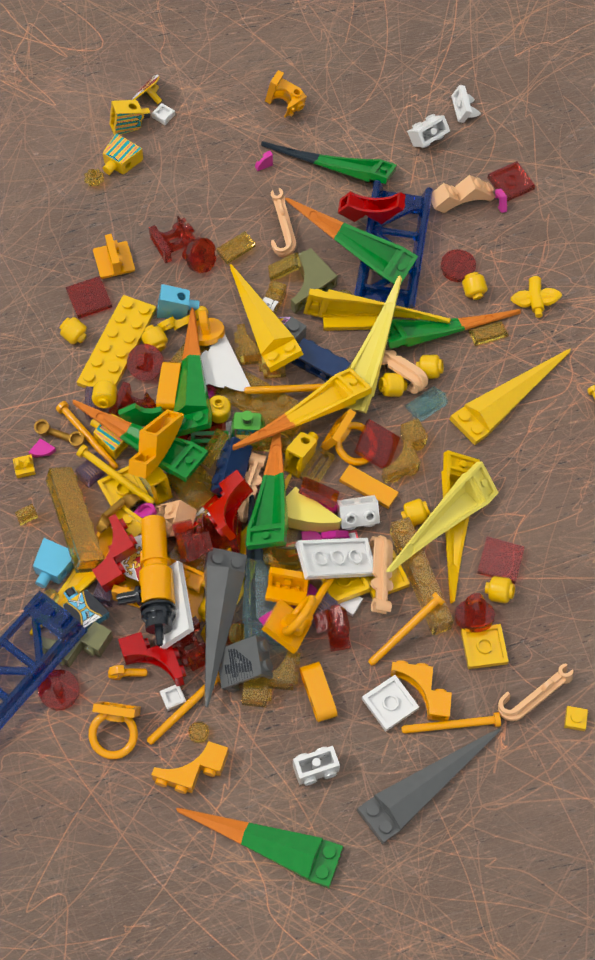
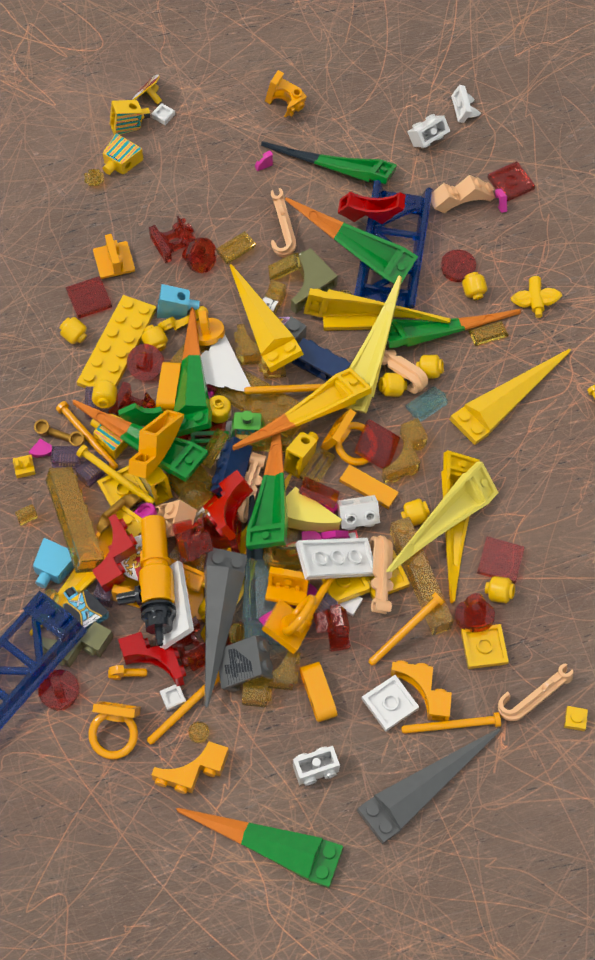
(65, 457): none -> clear purple piece

